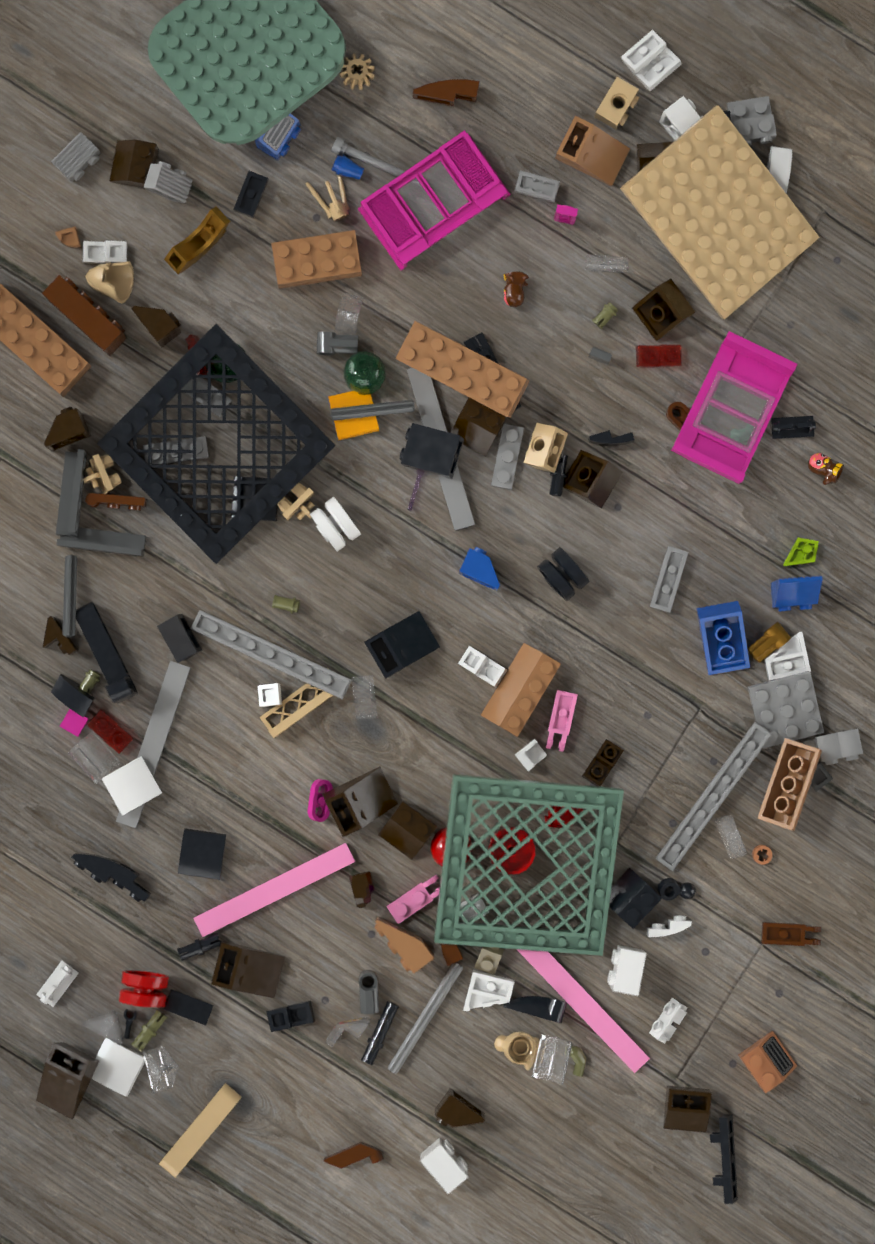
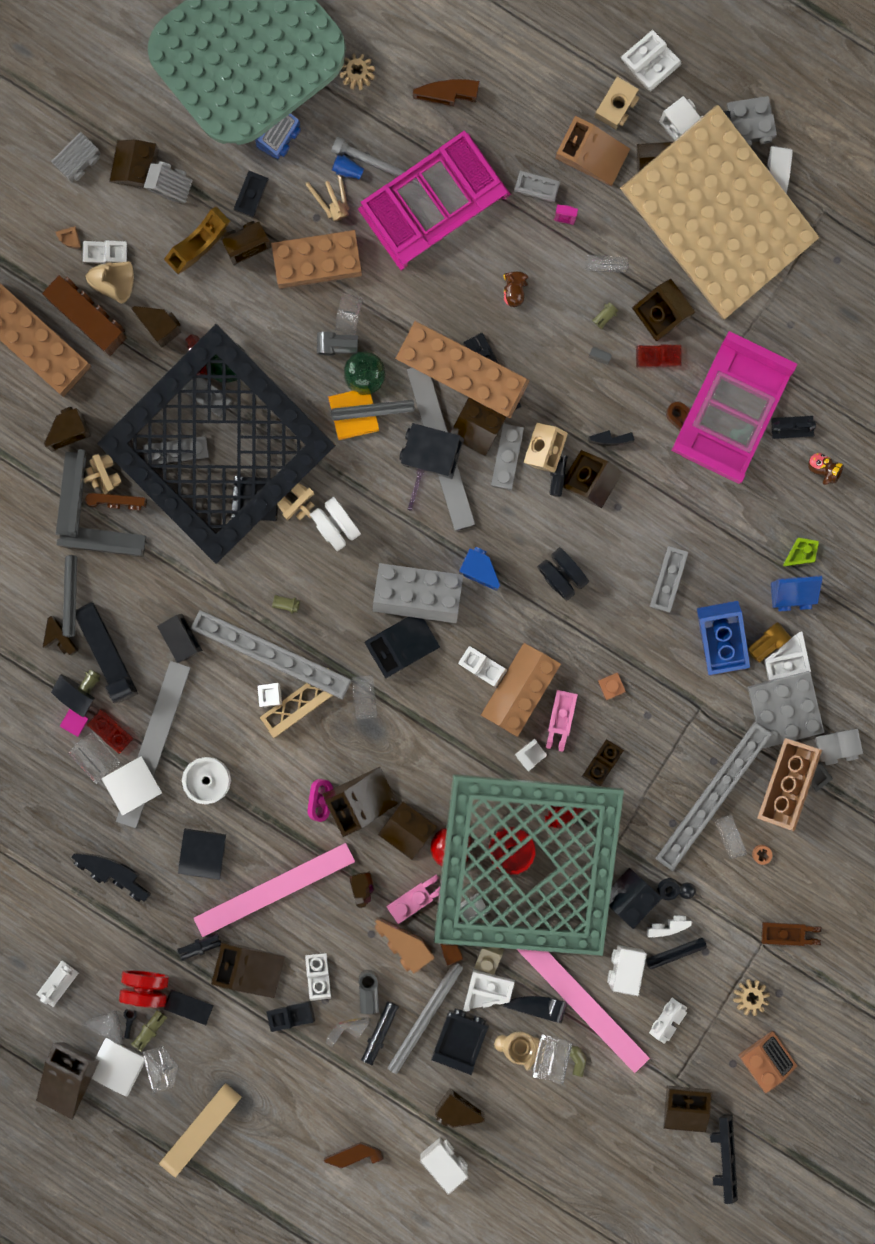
(196, 772): none -> white wheel
(246, 242): none -> dark brown slope
(318, 977): none -> white slope
(417, 593): none -> light grey brick
(460, 1041): none -> black panel
(611, 686): none -> nougat plate
(676, 953): none -> black axle
(757, 991): none -> tan gear

